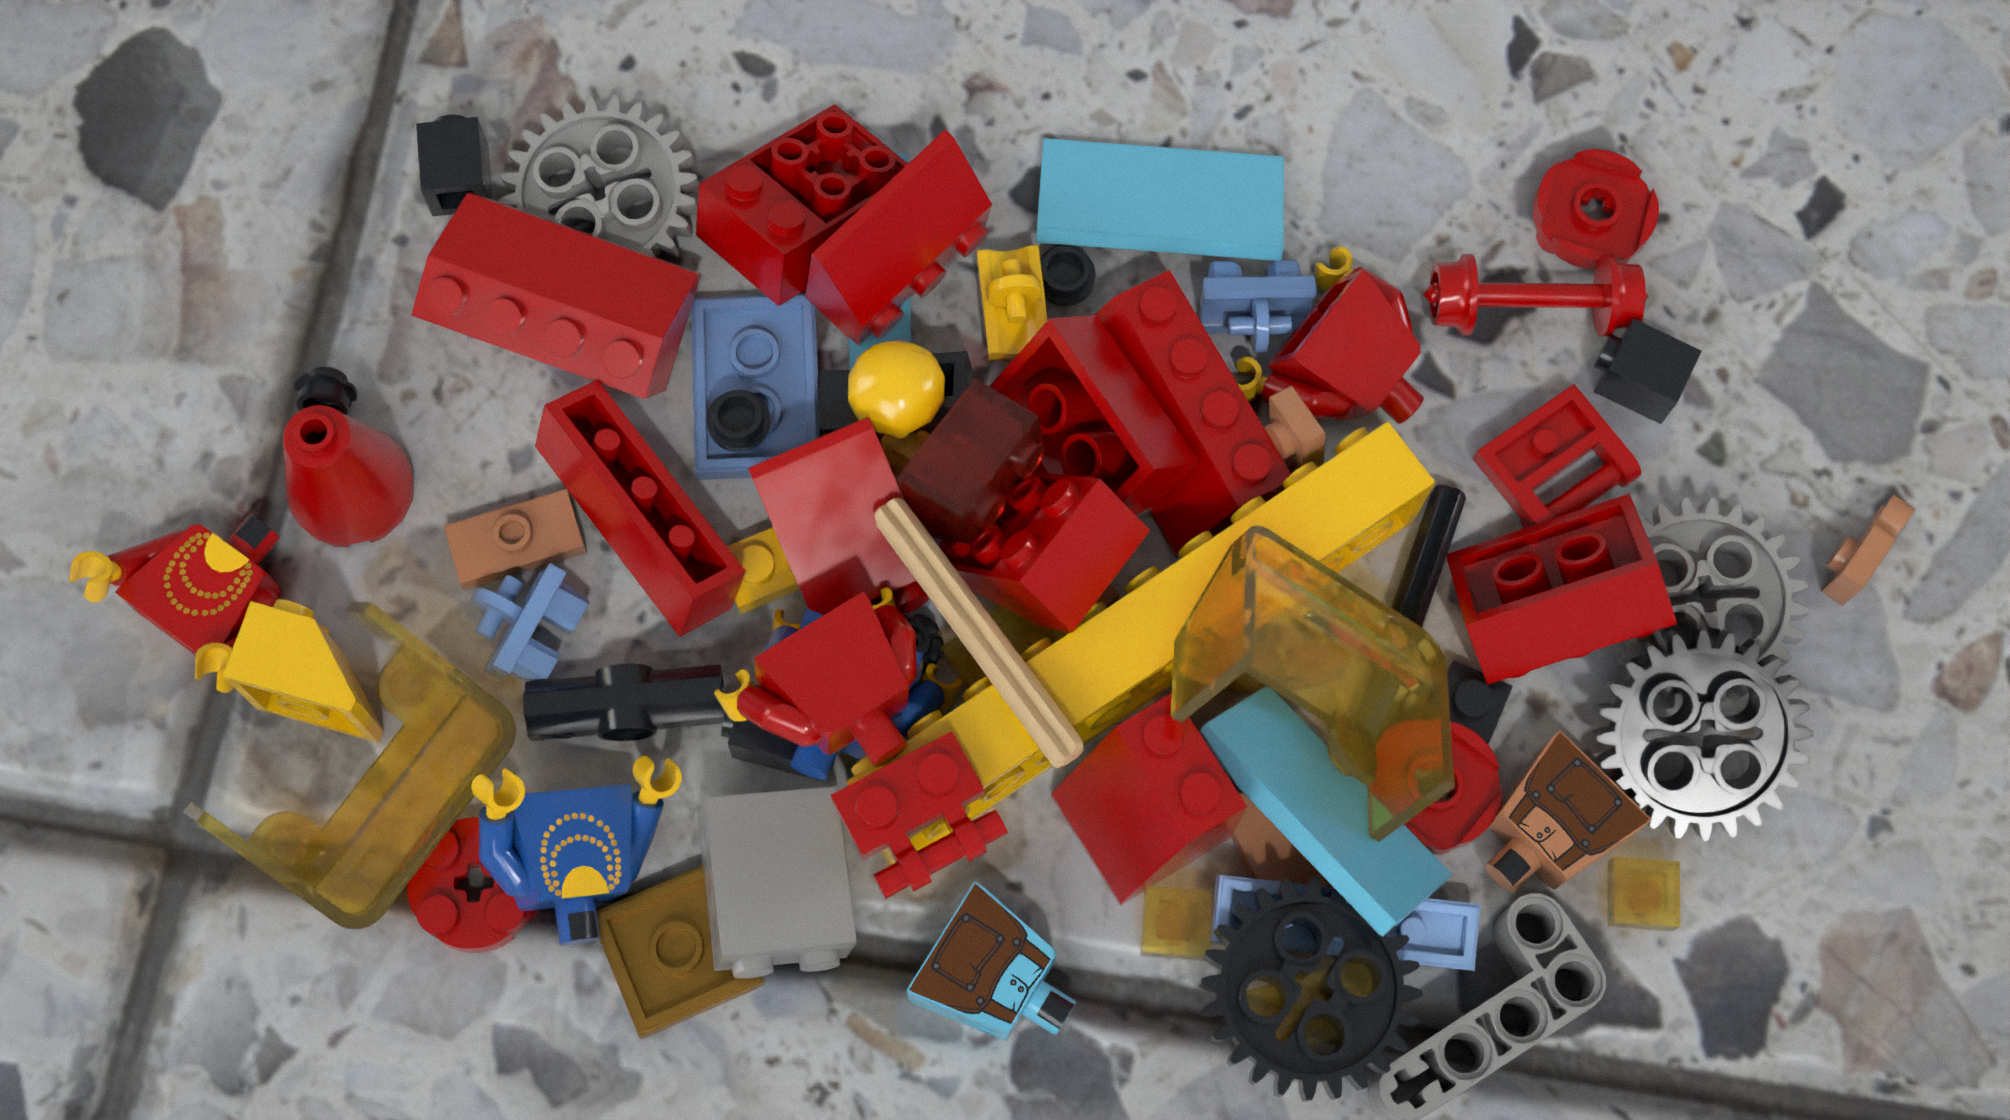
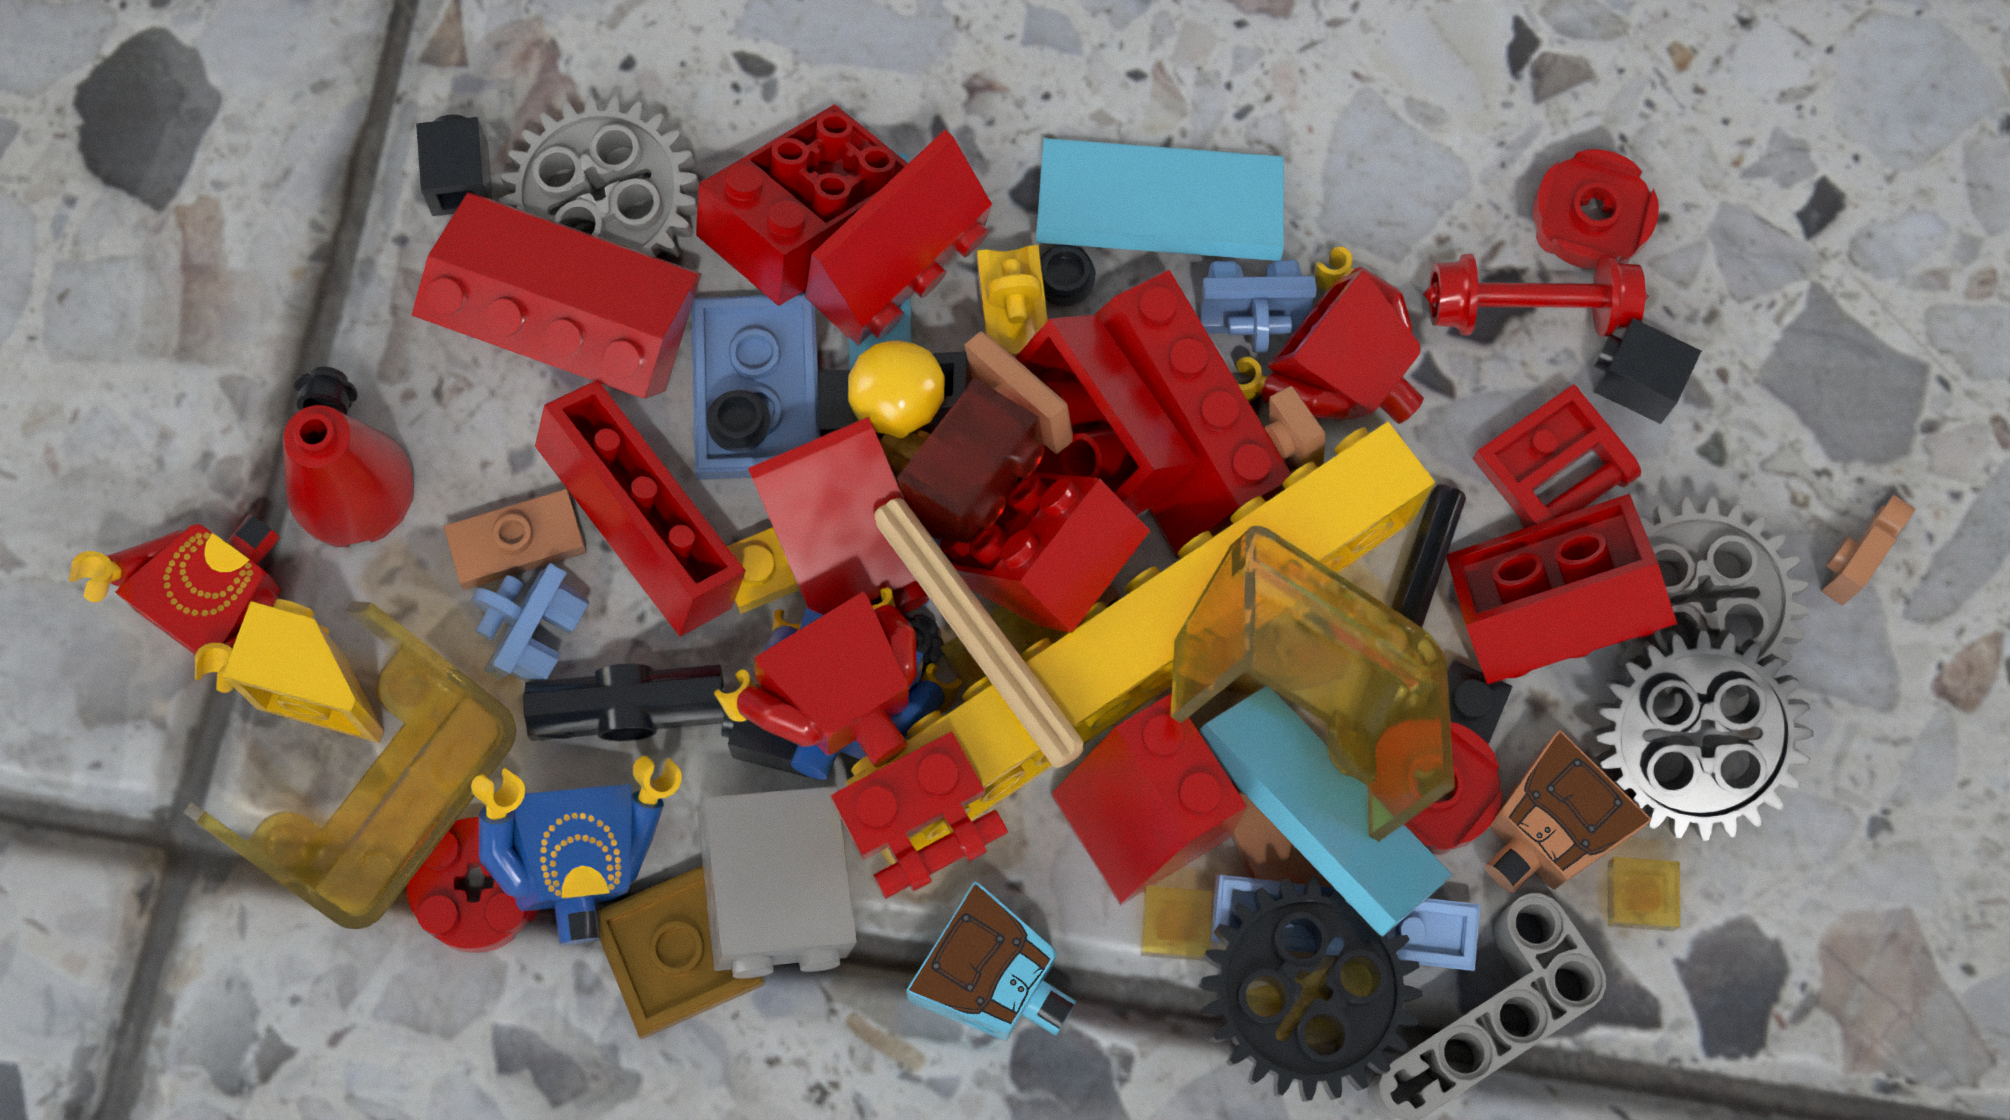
(1006, 375): none -> nougat plate

